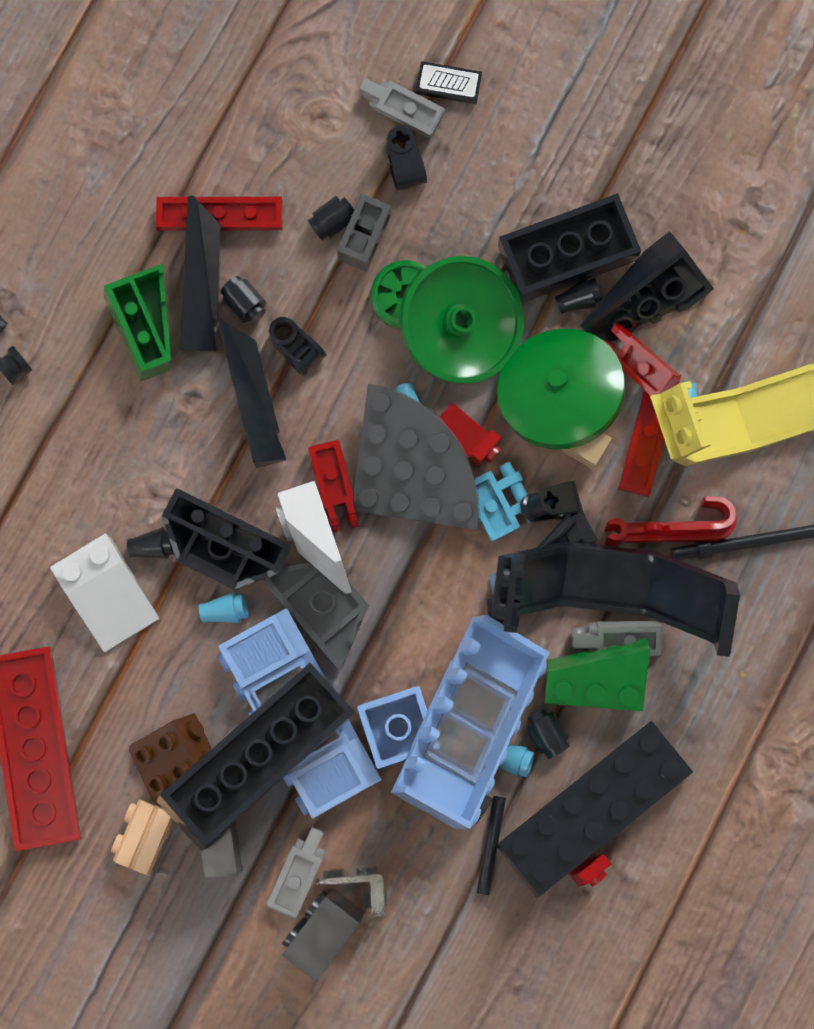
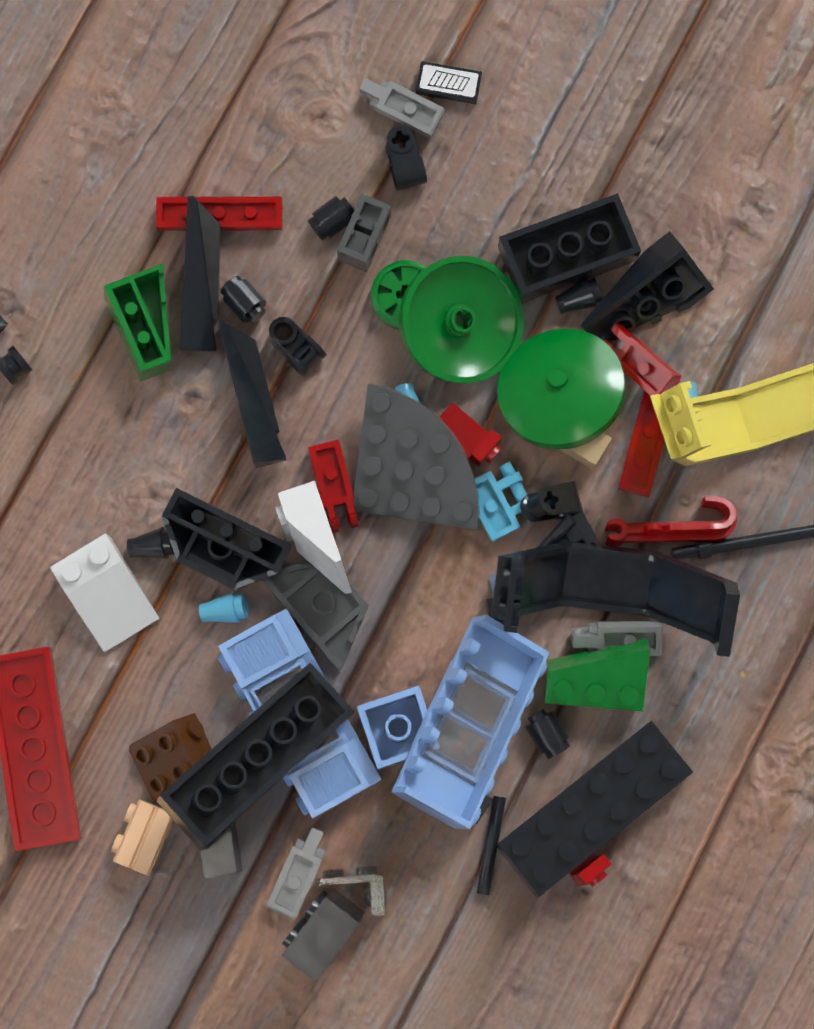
(518, 761): medium azure cone -> none

